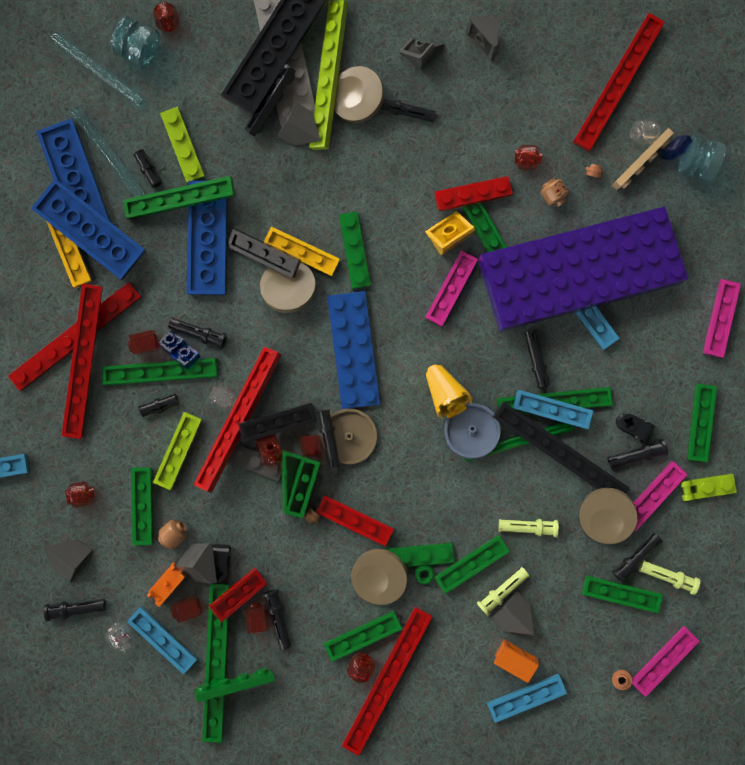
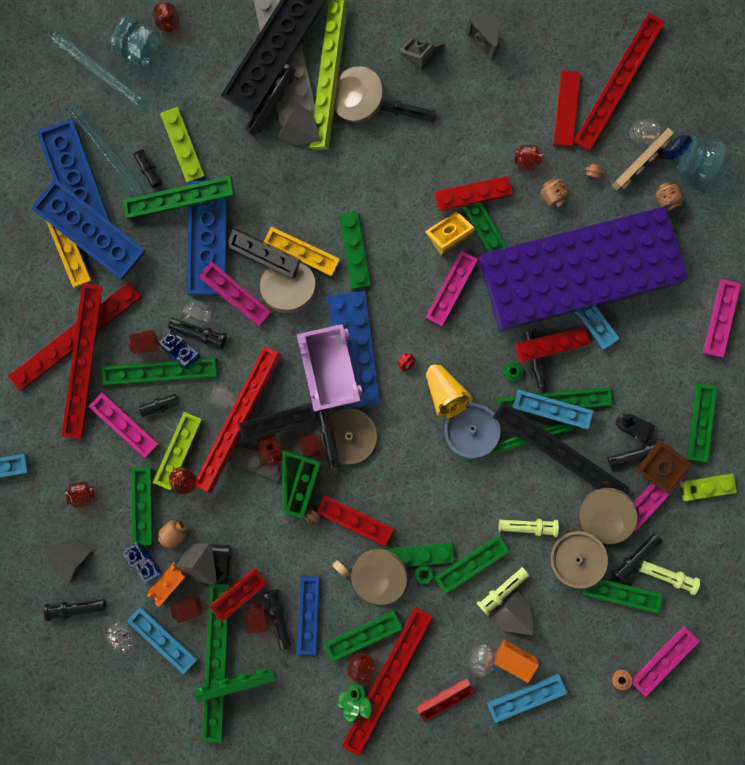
(124, 425): none -> dark pink plate
(144, 563): none -> clear blue slope
(182, 480): none -> clear red head
(196, 313): none -> clear head
(234, 294): none -> dark pink plate
(308, 615): none -> blue tile
(328, 367): none -> lavender windscreen
(341, 569): none -> tan tile
(355, 705): none -> green plate
(406, 361): none -> red plate
(445, 700): none -> red plate
(481, 660): none -> clear head
(506, 371): none -> green plate
(552, 344): none -> red plate
(566, 108): none -> red tile
(579, 559): none -> dark tan piece
(663, 466): none -> reddish brown plate
(669, 196): none -> medium nougat head

